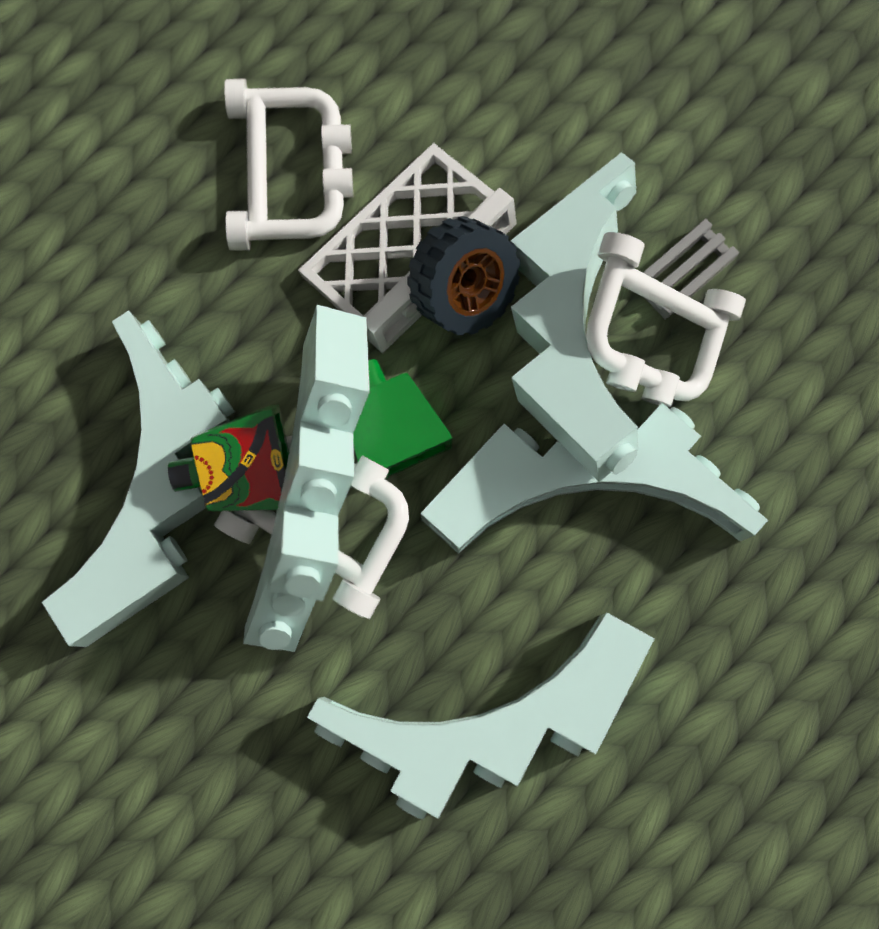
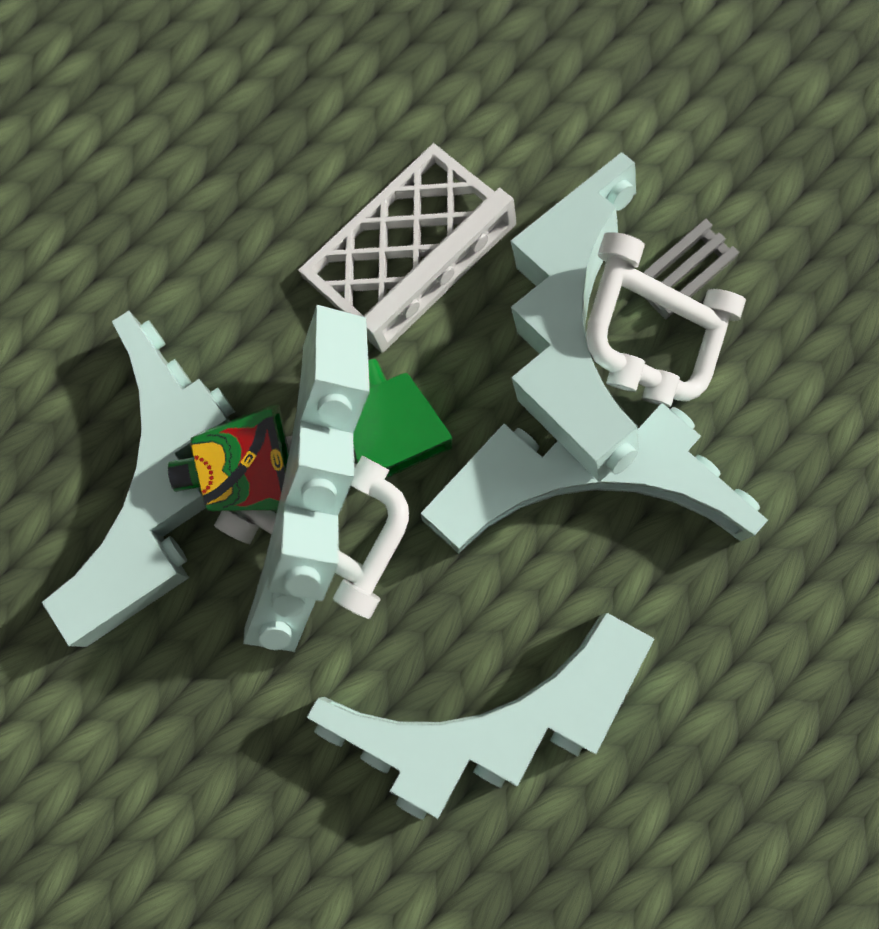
(337, 182): white bar -> none
(463, 275): black wheel -> none

